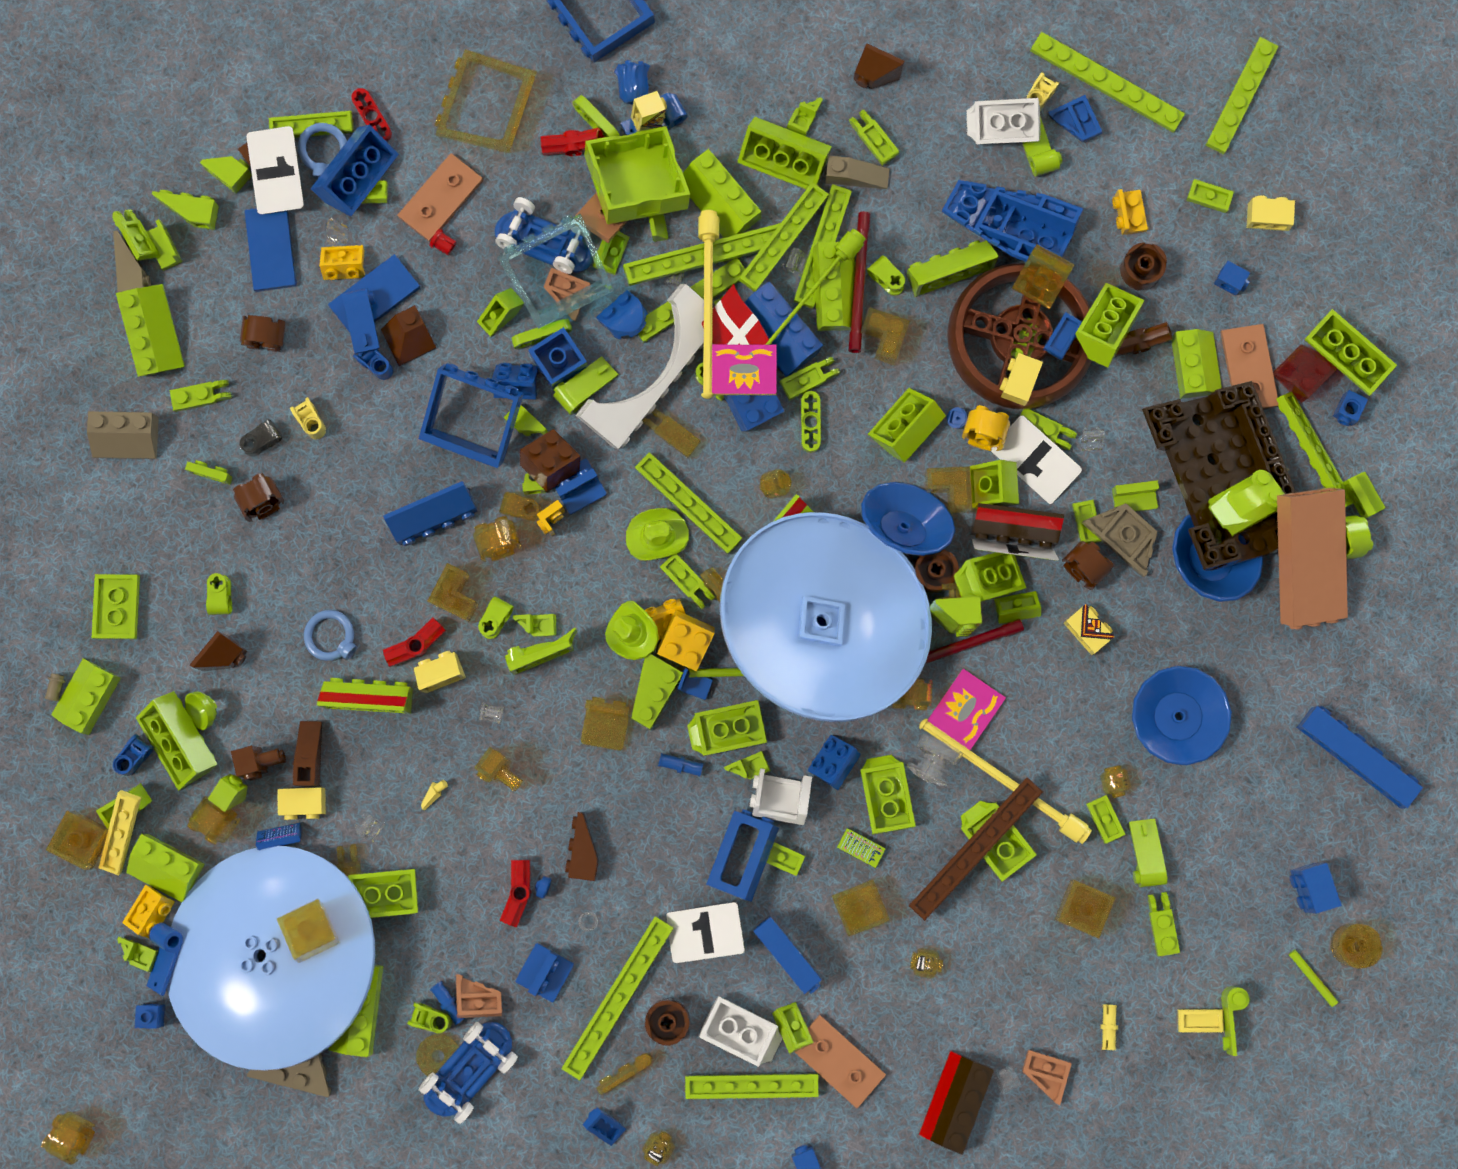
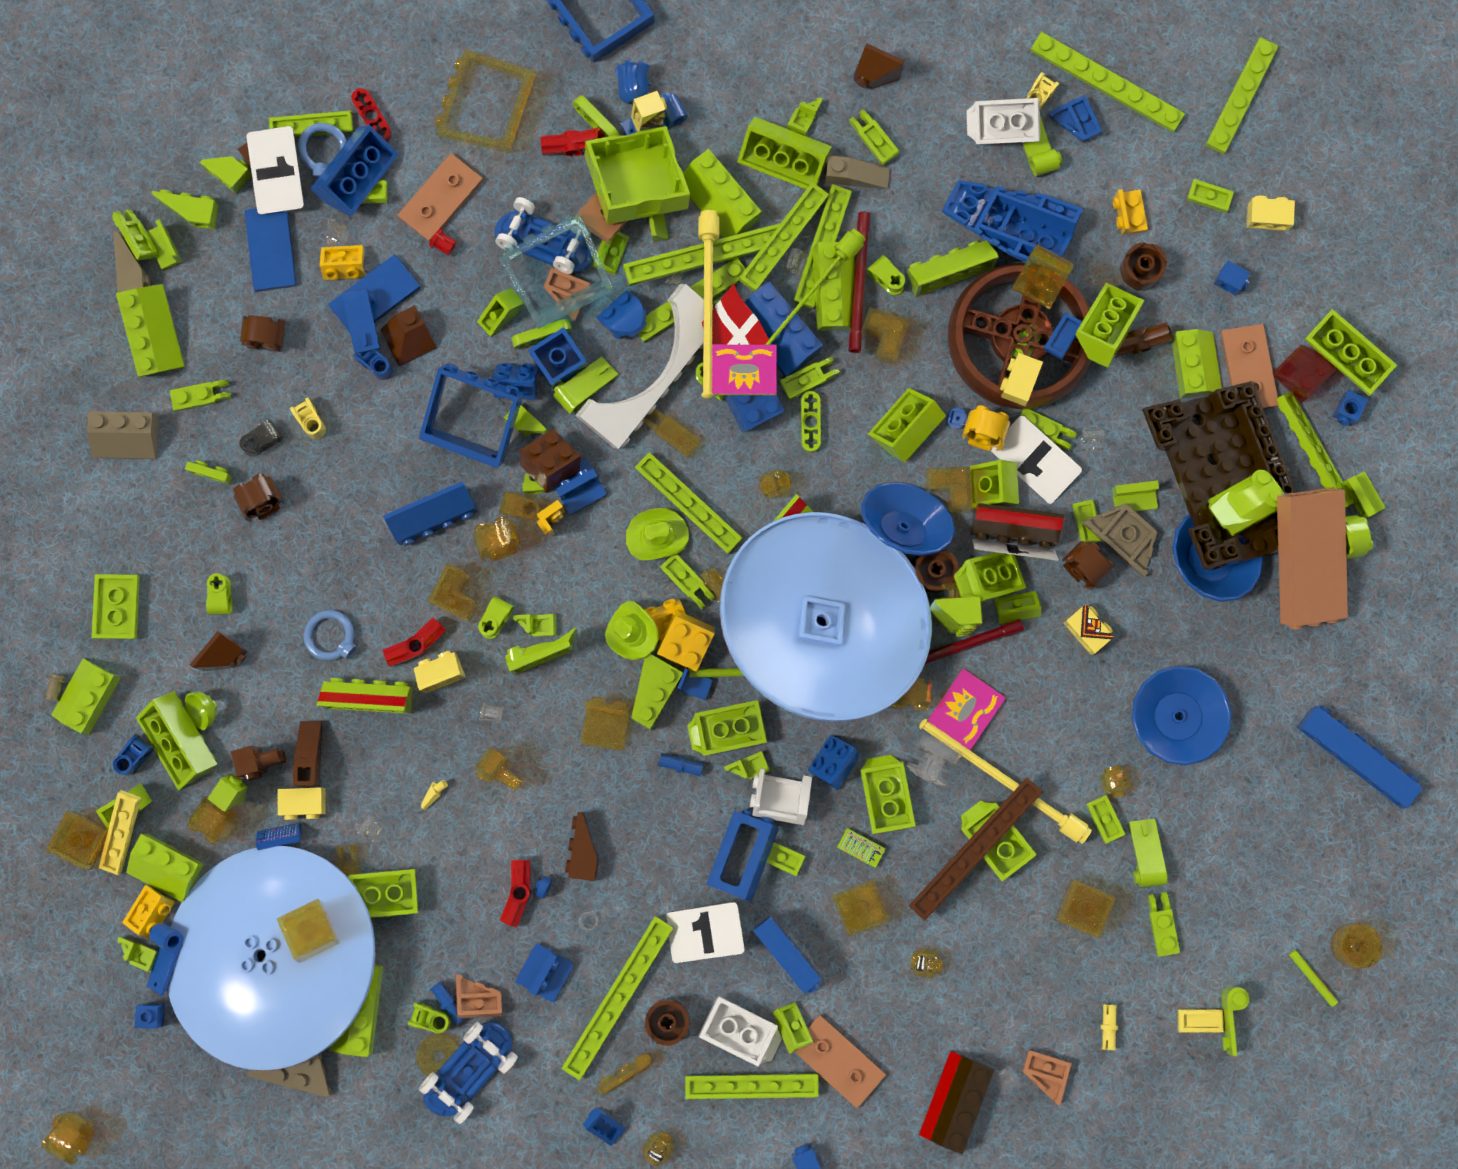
(1315, 888): blue brick -> none

